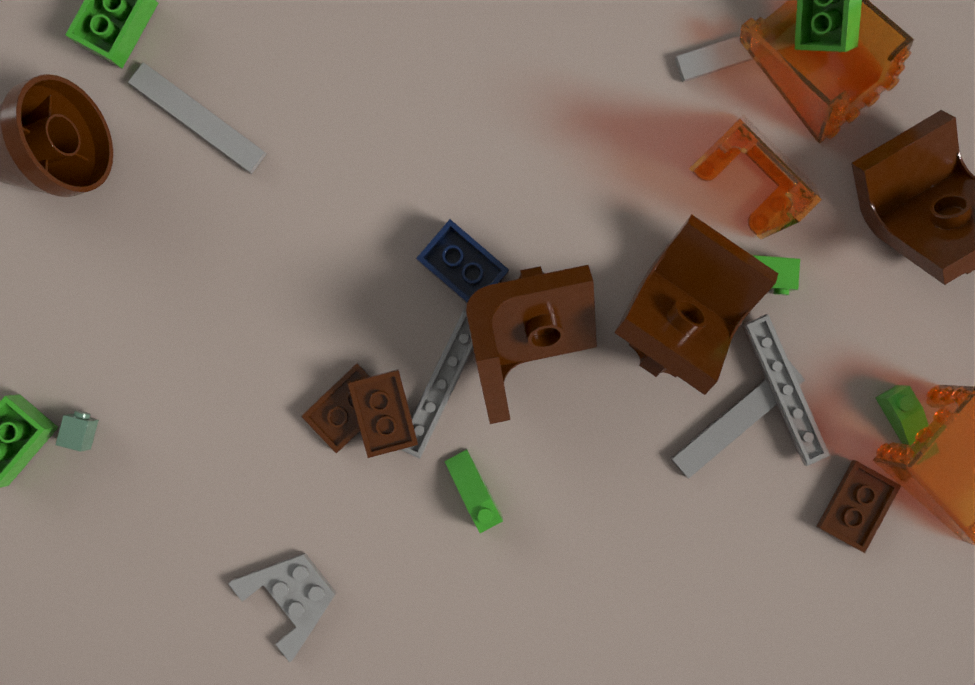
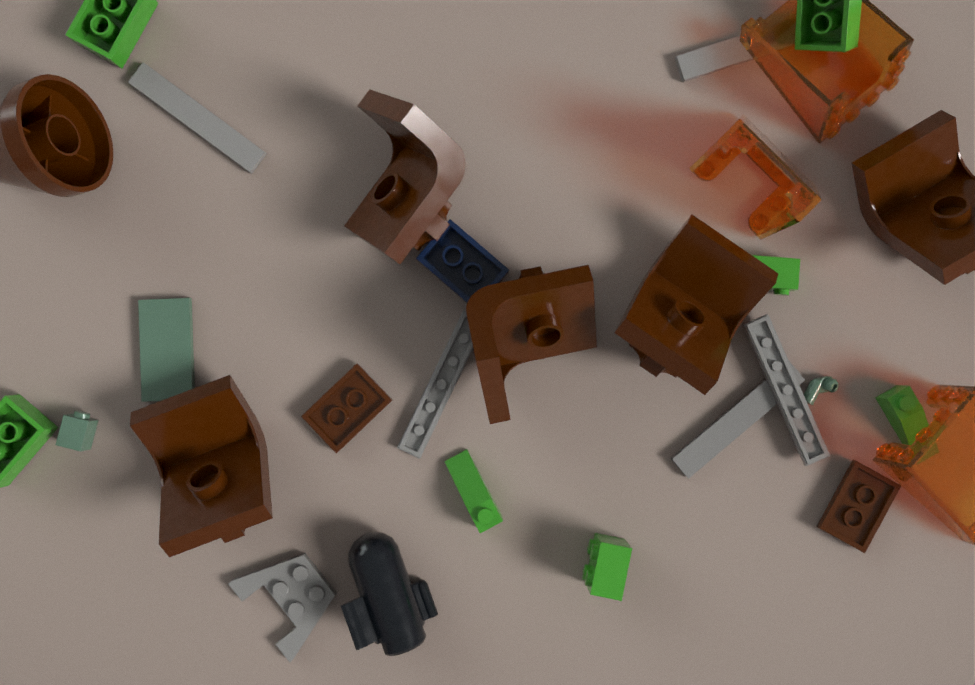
(166, 348): none -> sand green tile
(207, 463): none -> reddish brown piece
(382, 413): reddish brown plate -> none
(388, 605): none -> black piece
(413, 193): none -> reddish brown piece
(607, 566): none -> bright green brick
(818, 386): none -> sand green arm

